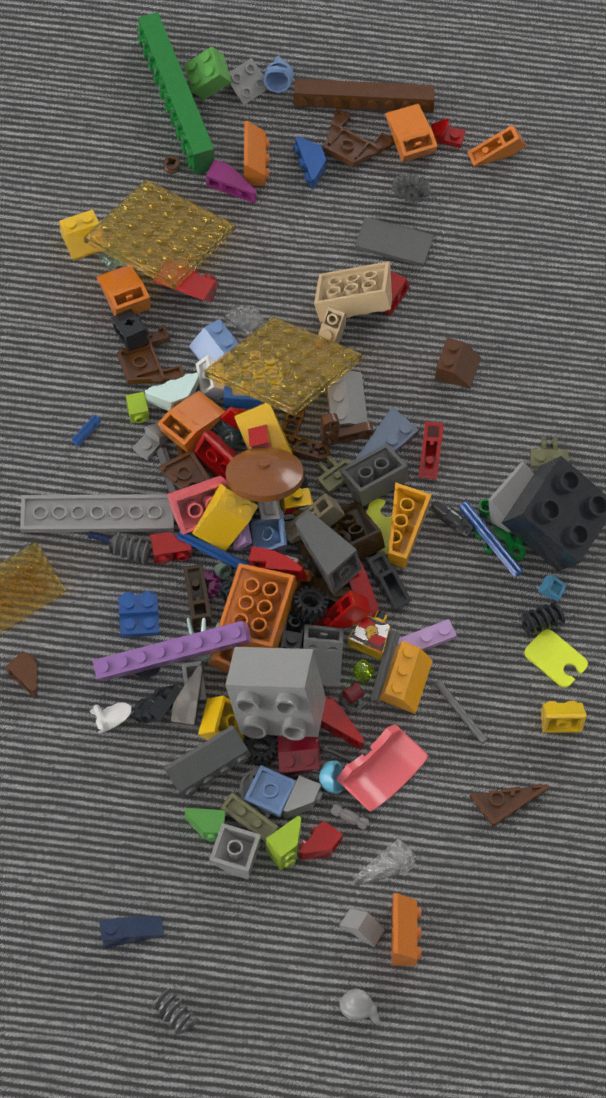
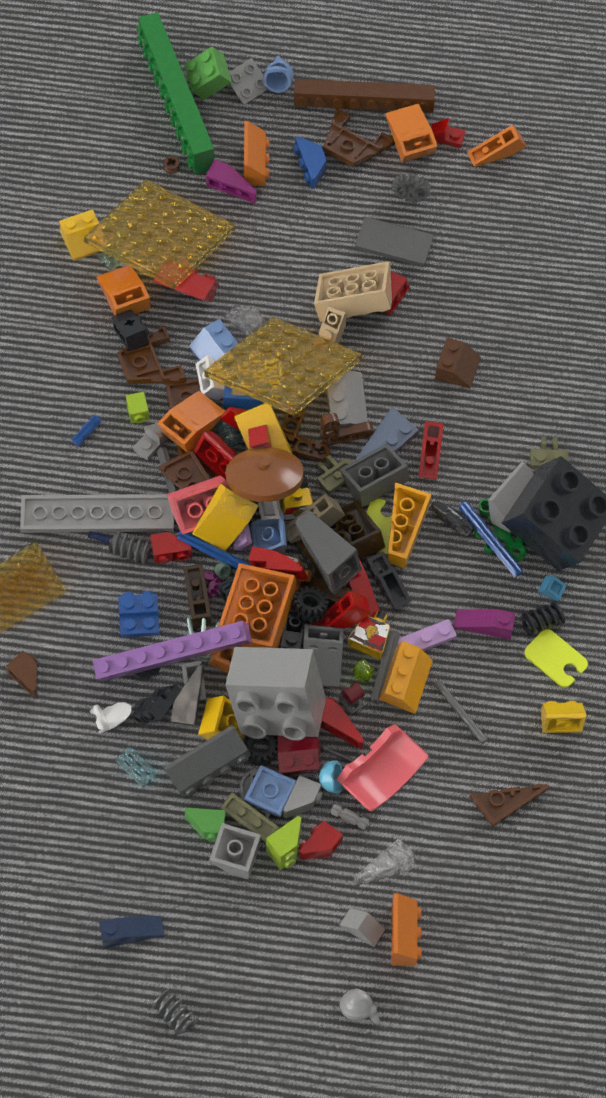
(147, 778): none -> clear light blue tile
(173, 391): light aqua slope -> none
(486, 622): none -> magenta slope

